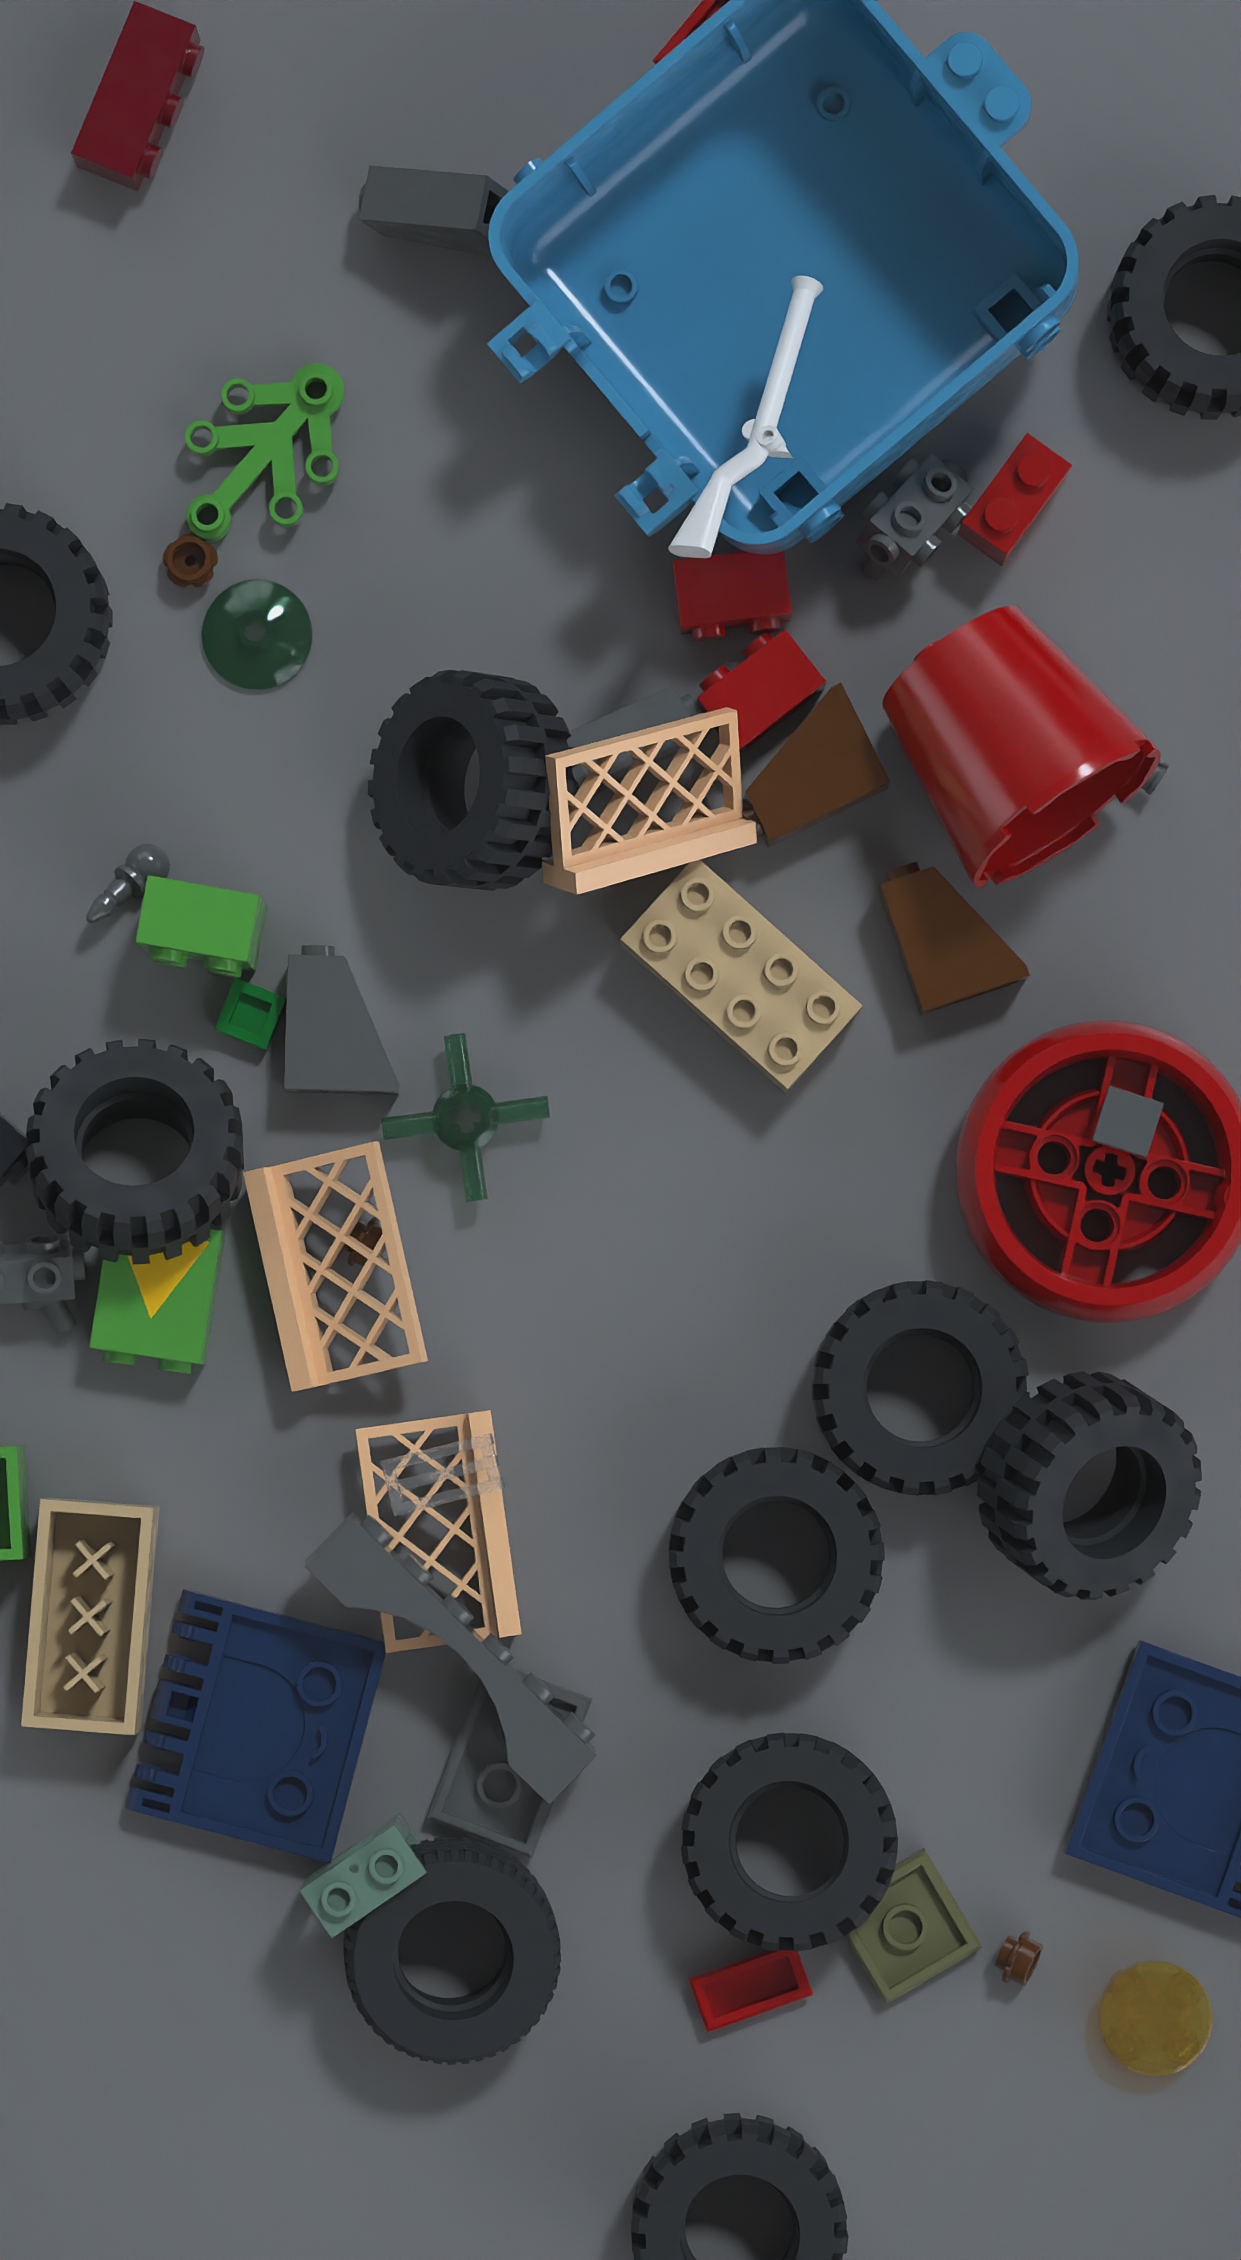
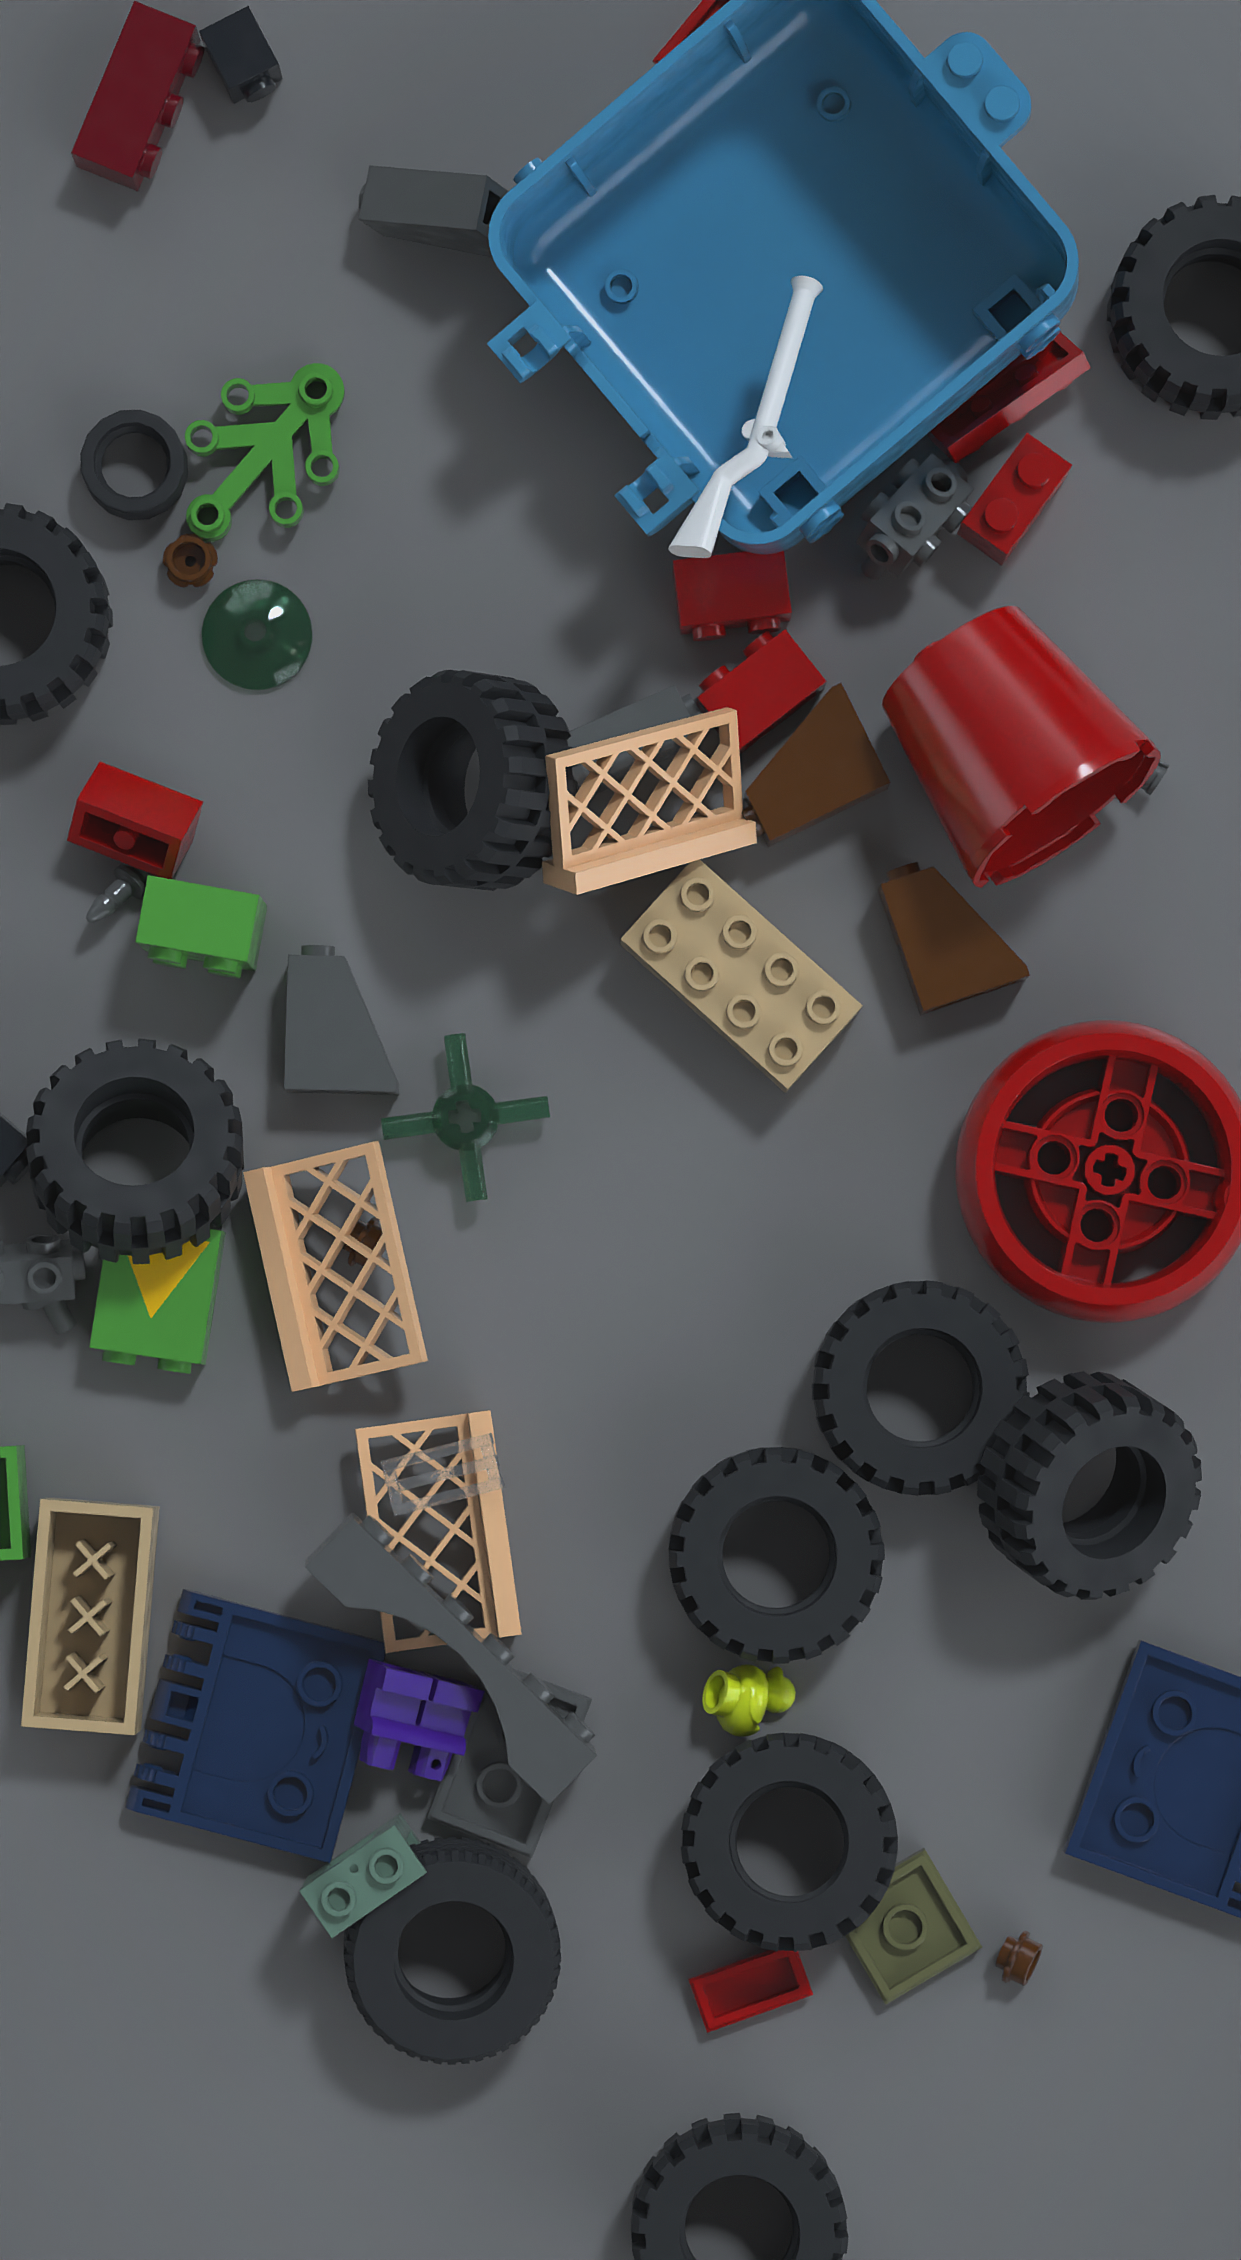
(104, 434): none -> black tyre
(134, 820): none -> red brick
(242, 56): none -> black brick
(250, 1014): green tile -> none
(414, 1709): none -> dark purple hips
(744, 1695): none -> neon yellow animal
(1009, 397): none -> red plate
(1127, 1121): dark grey tile -> none
(1155, 2017): clear yellow tile -> none

